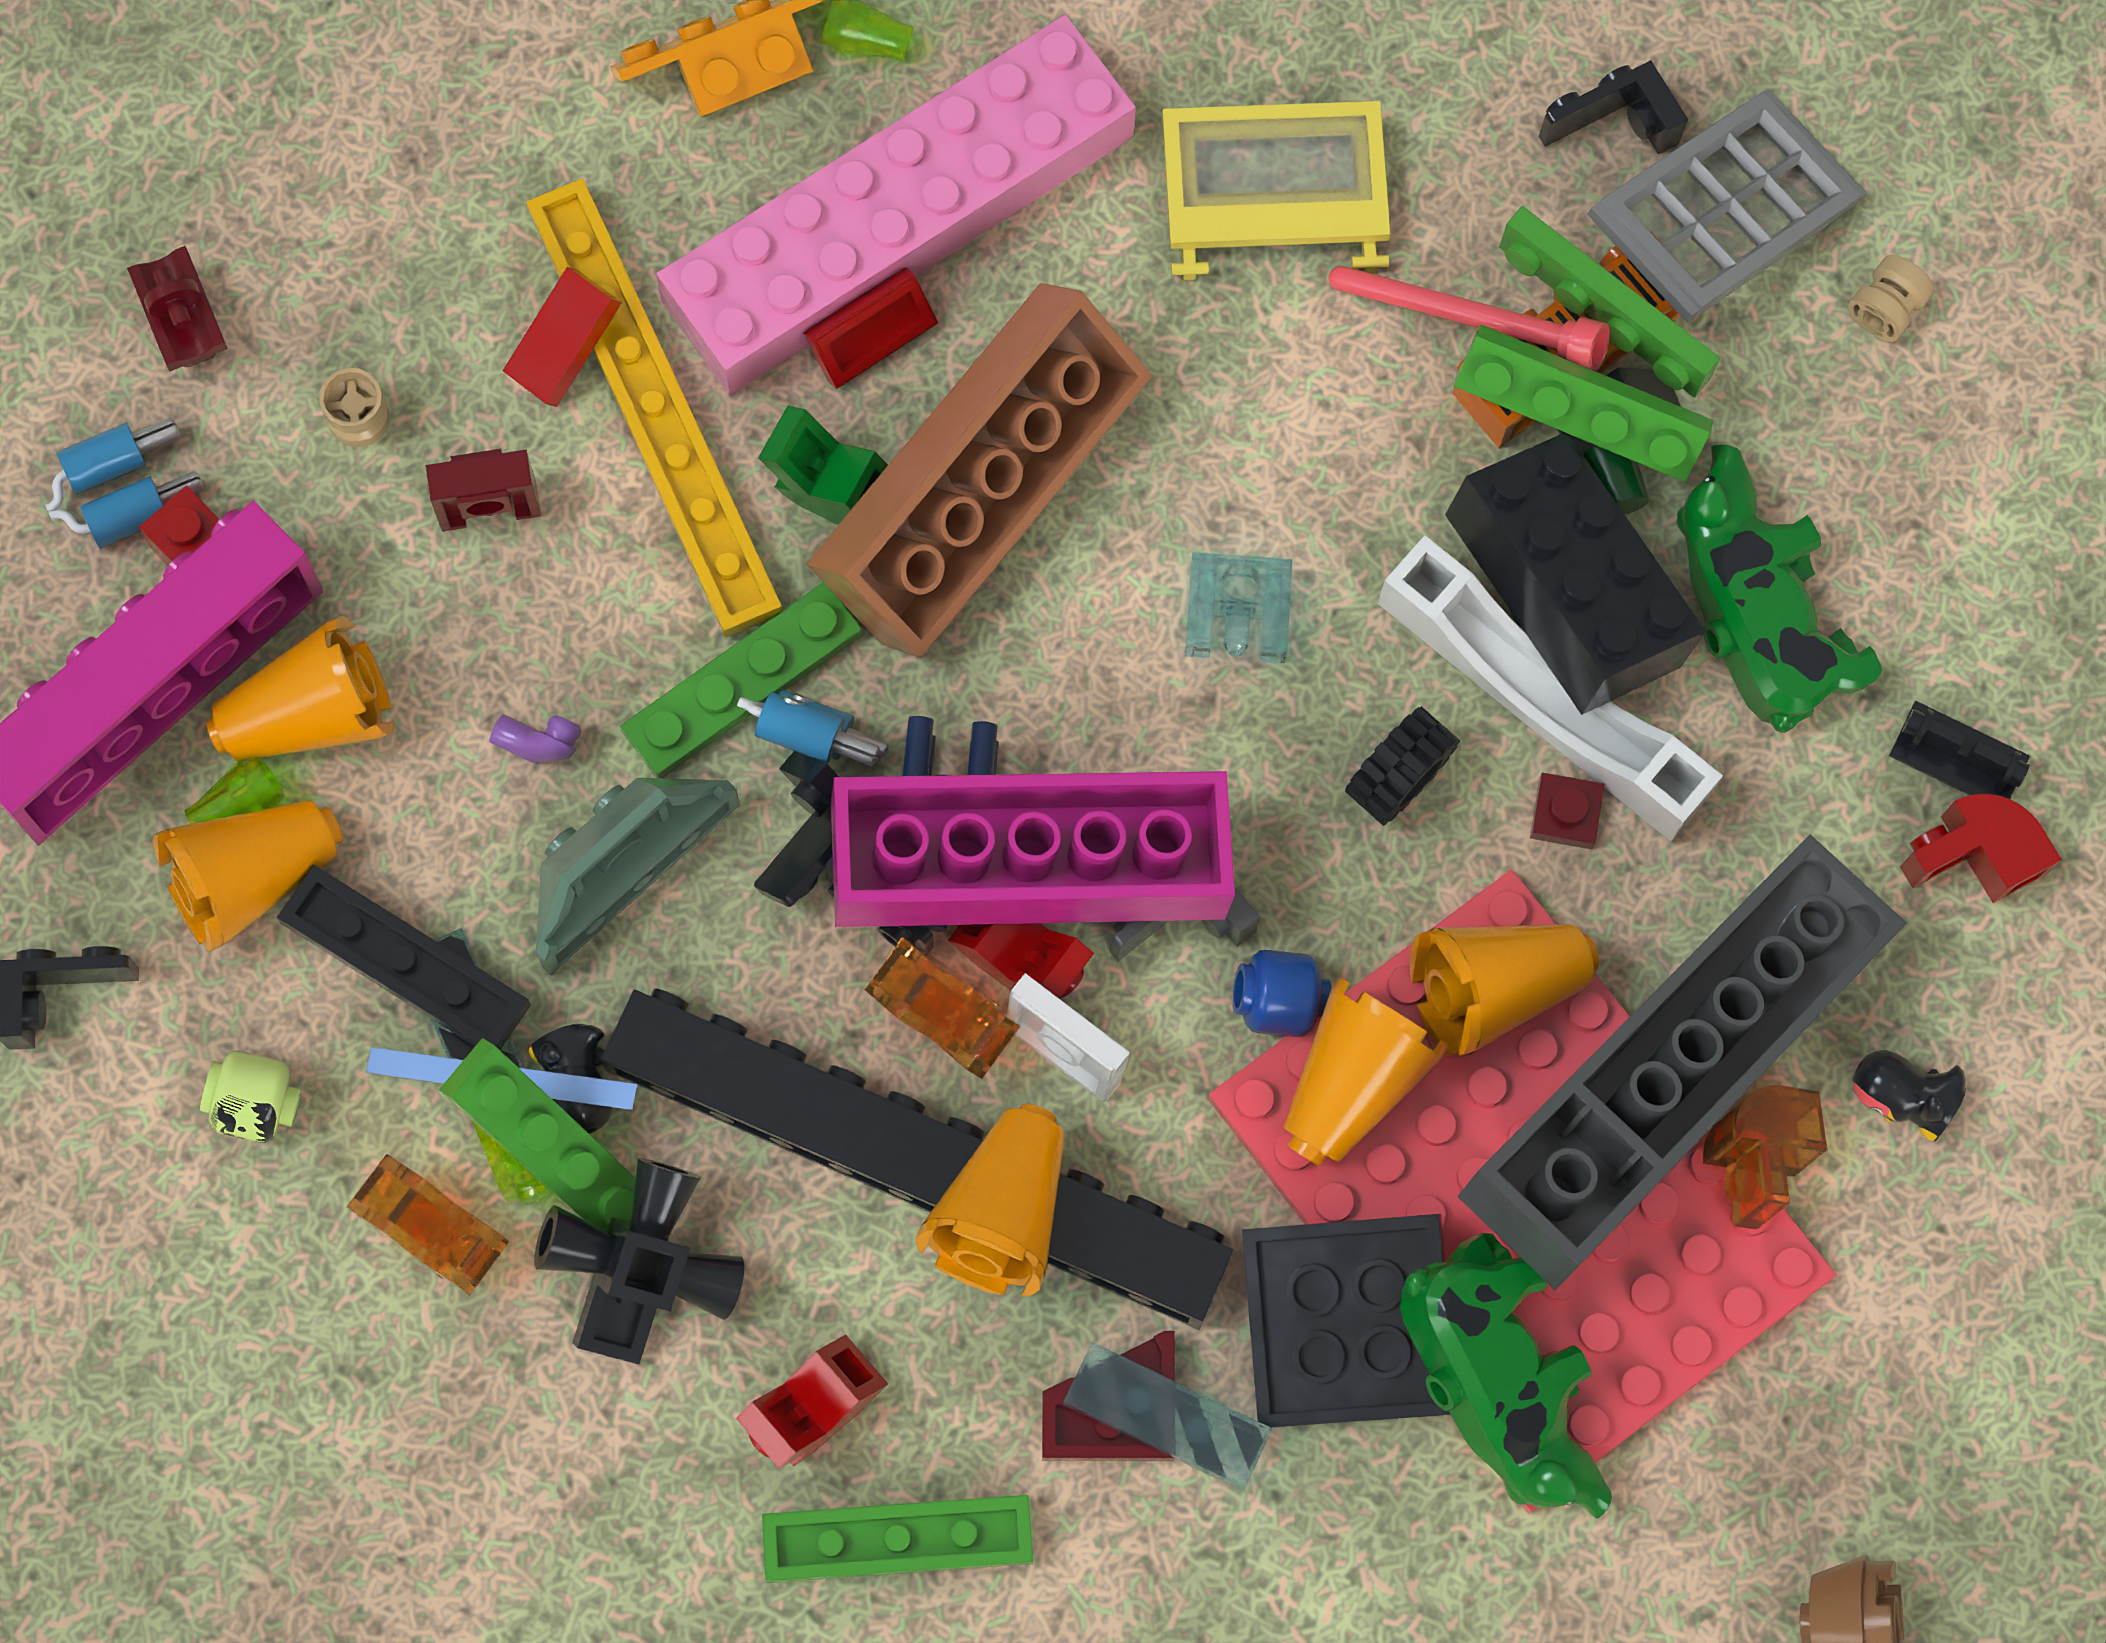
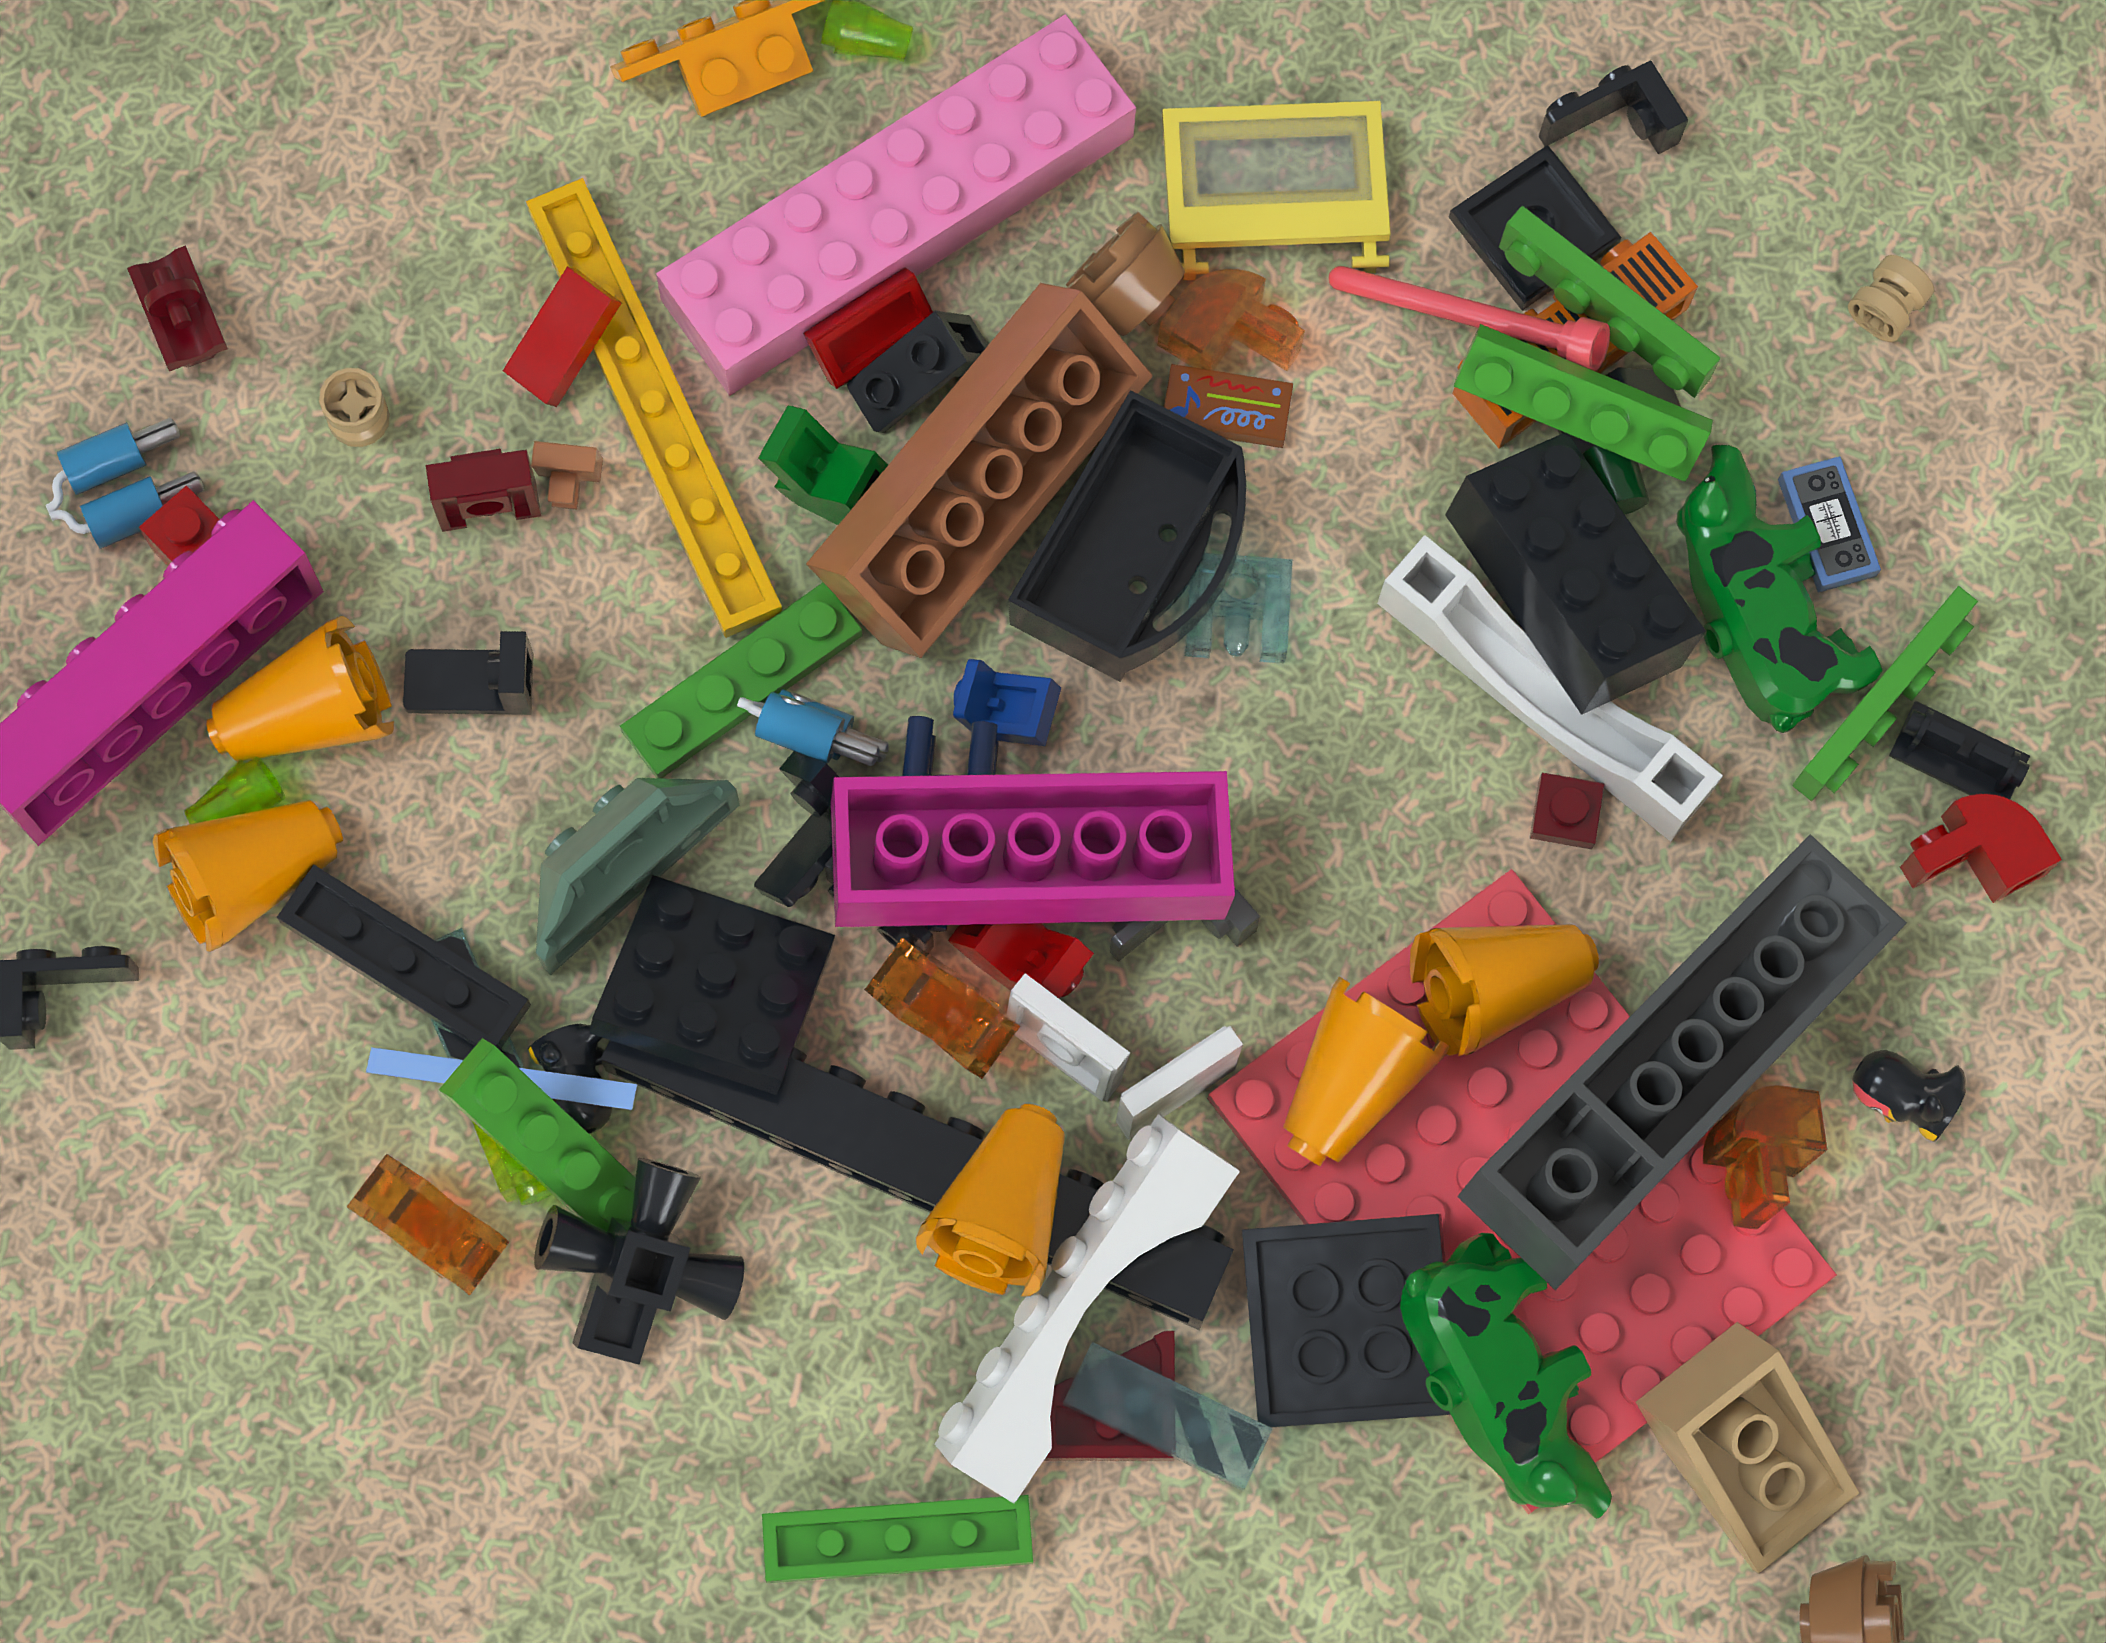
(249, 1096): yellowish green head -> none
(471, 679): none -> black bracket
(535, 745): medium lavender arm -> none
(566, 467): none -> nougat tile
(713, 984): none -> black plate
(812, 1403): red brick -> none
(916, 367): none -> black bracket
(1005, 1419): none -> white arch
(1016, 703): none -> blue bracket
(1131, 275): none -> medium nougat cone
(1142, 479): none -> black piece
(1178, 1081): none -> white tile
(1228, 308): none -> clear orange brick
(1231, 404): none -> dark orange tile
(1280, 993): blue head -> none
(1402, 765): black tyre -> none
(1549, 193): none -> black tile
(1726, 205): light grey piece -> none
(1749, 1445): none -> tan slope
(1828, 499): none -> tile
(1871, 716): none -> bright green plate

